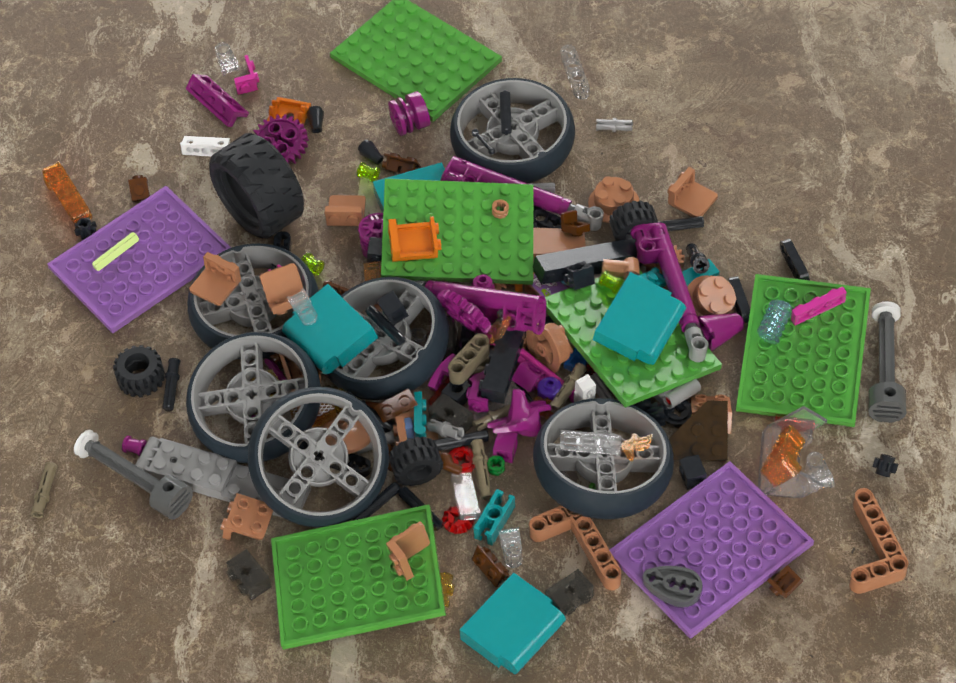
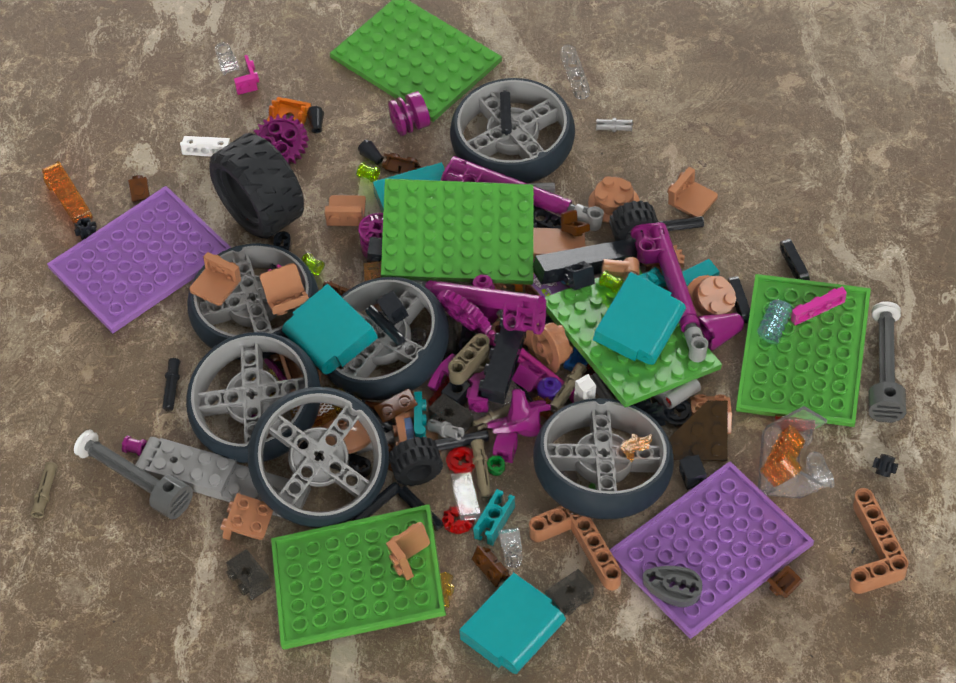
(115, 251): yellowish green axle -> none
(143, 382): black tyre -> none
(215, 99): magenta fence -> none
(302, 306): clear piece -> none
(413, 240): orange panel -> none
(449, 465): reddish brown arm -> none
(475, 132): black hinge -> none
(497, 213): nougat bush -> none
(500, 329): clear orange piece -> none
(590, 442): clear tile -> none
(697, 257): black pin -> none

